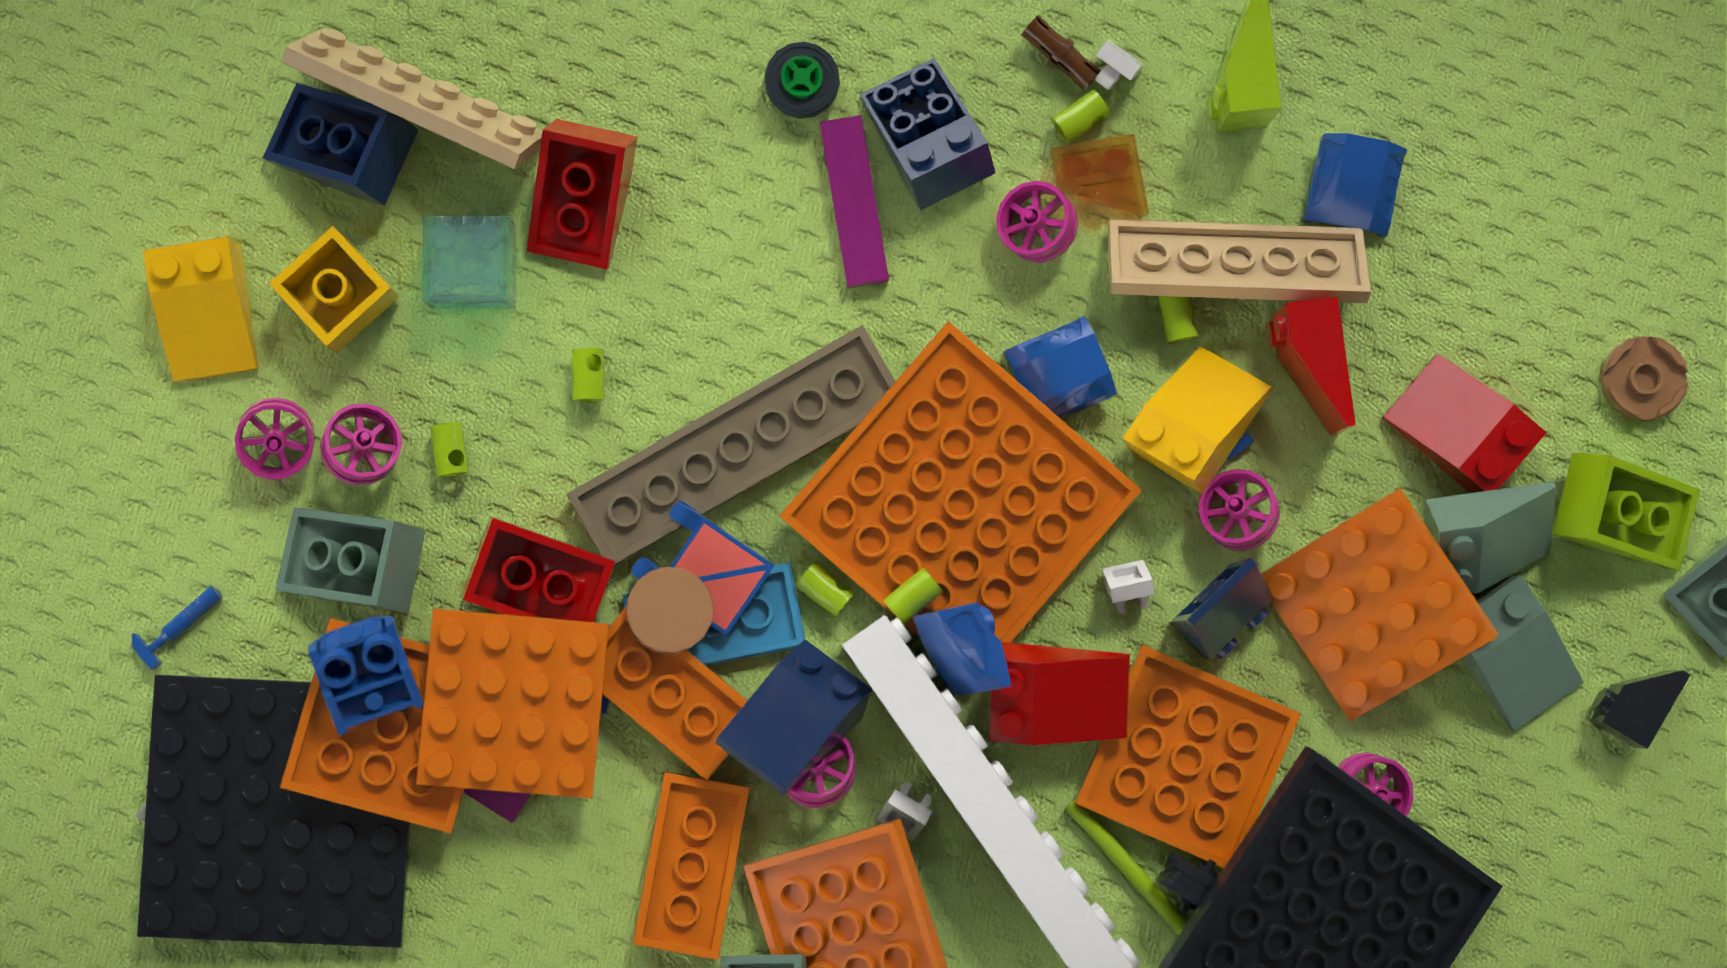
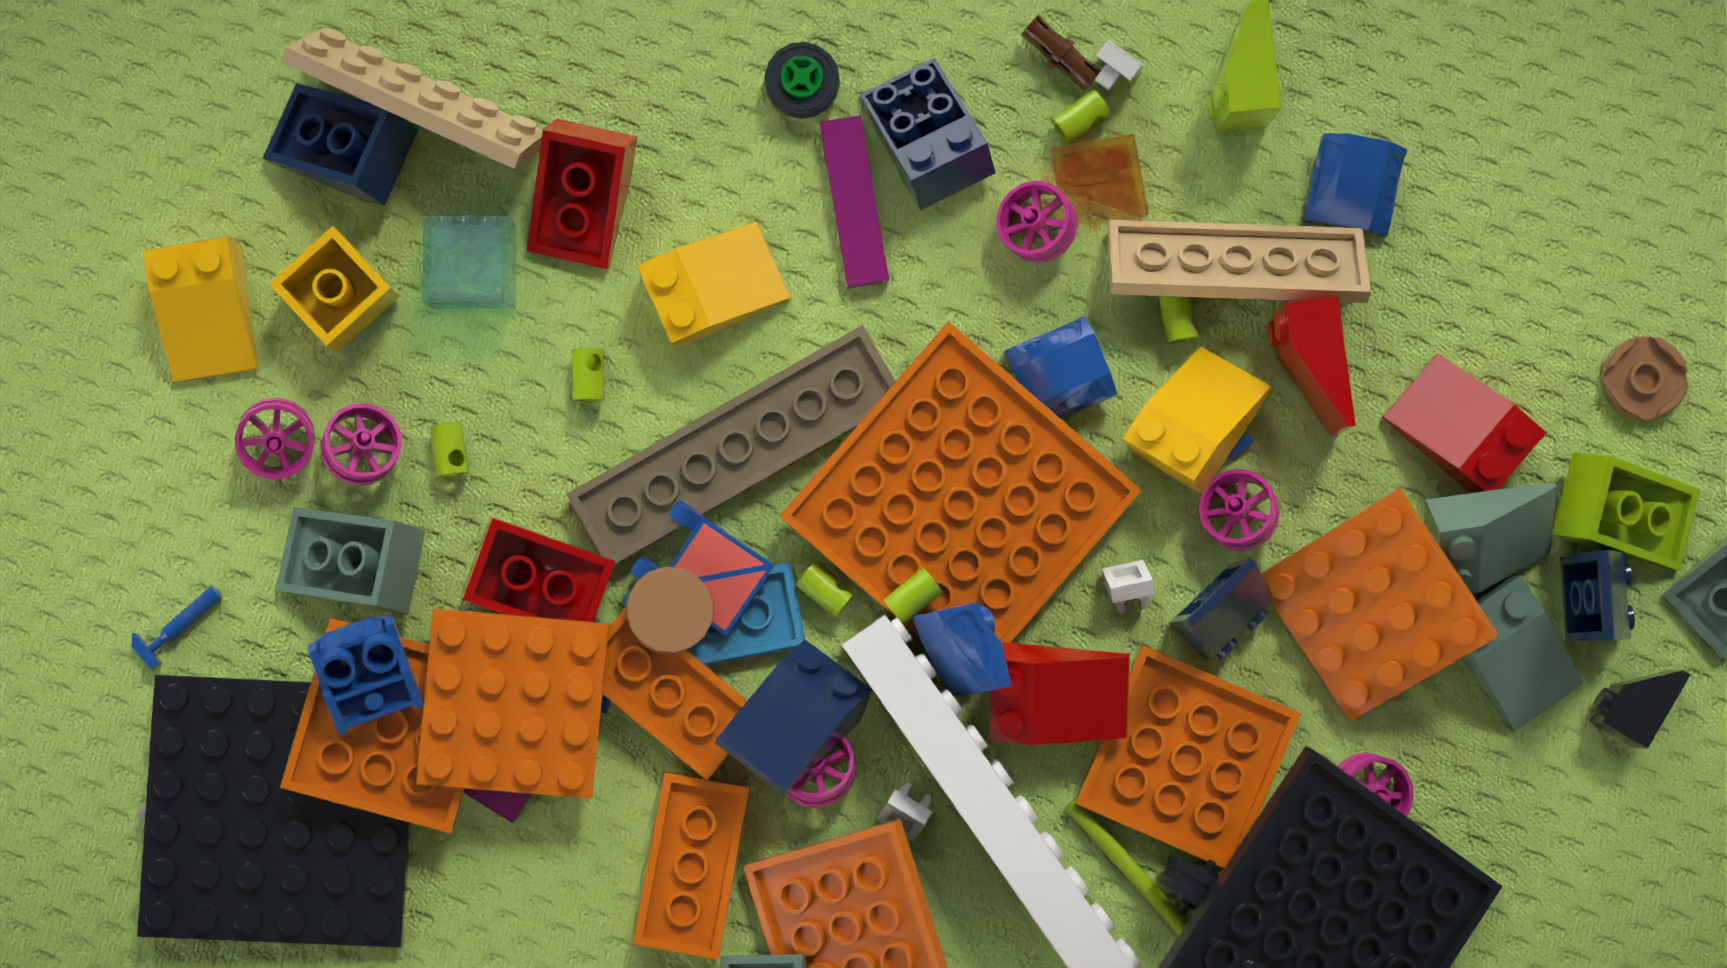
(713, 284): none -> yellow slope
(1596, 596): none -> dark blue slope

